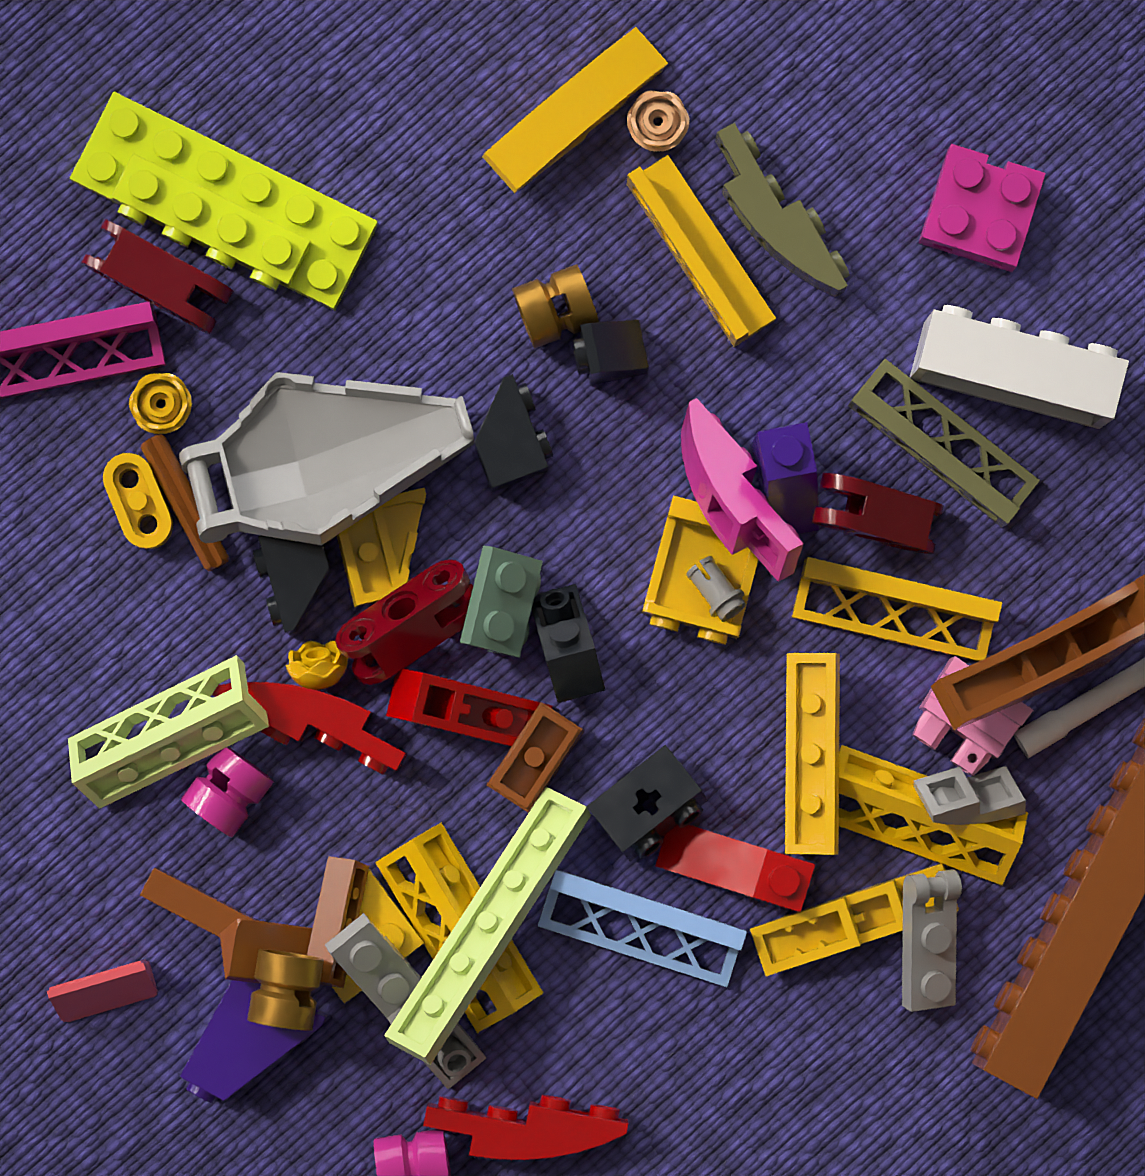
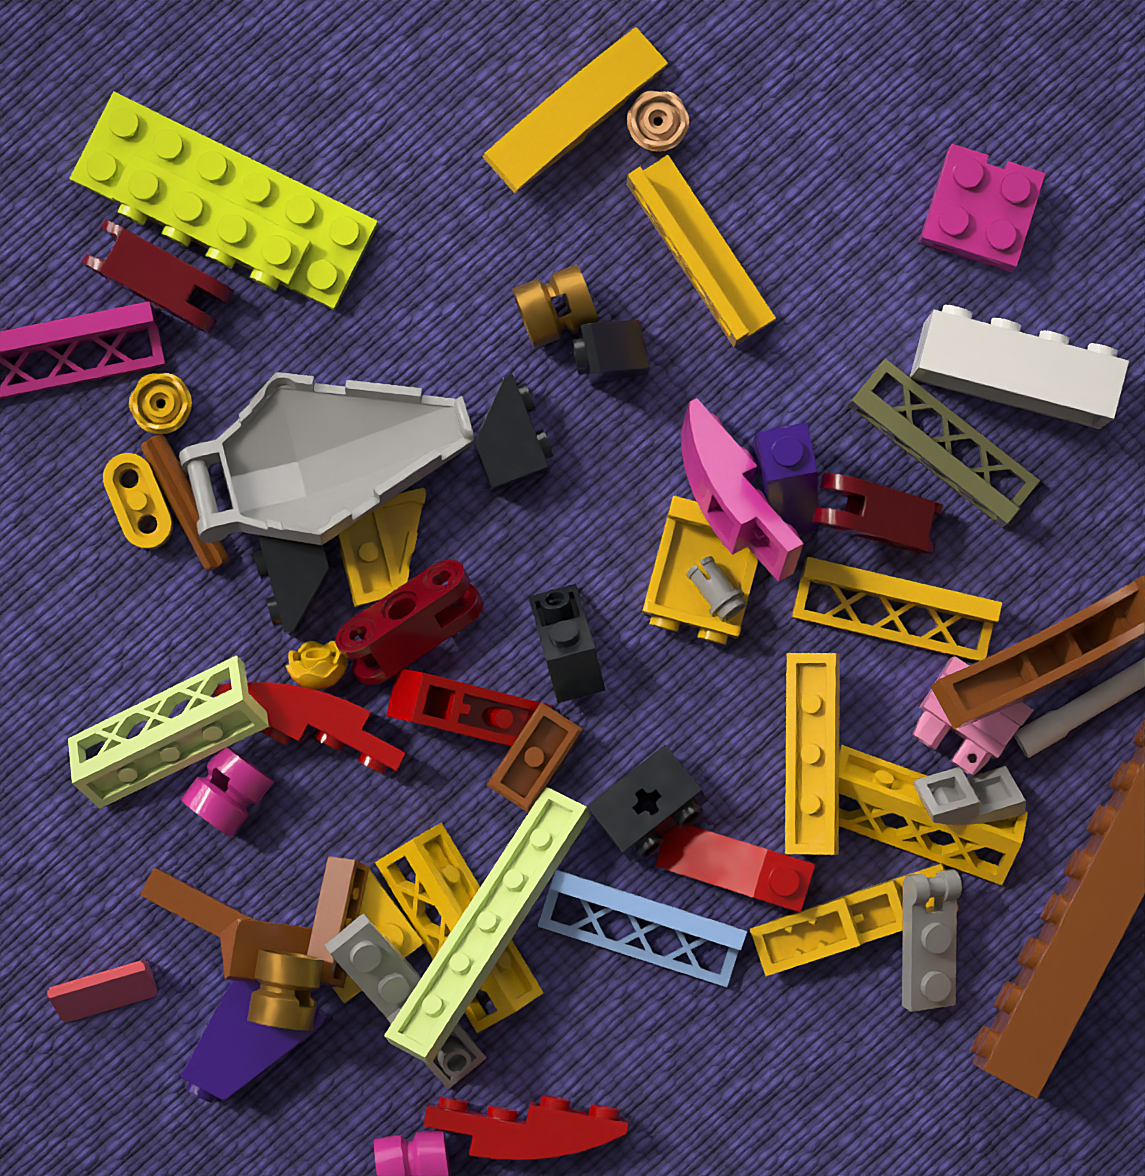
(501, 601): sand green bracket -> none
(787, 233): olive slope -> none

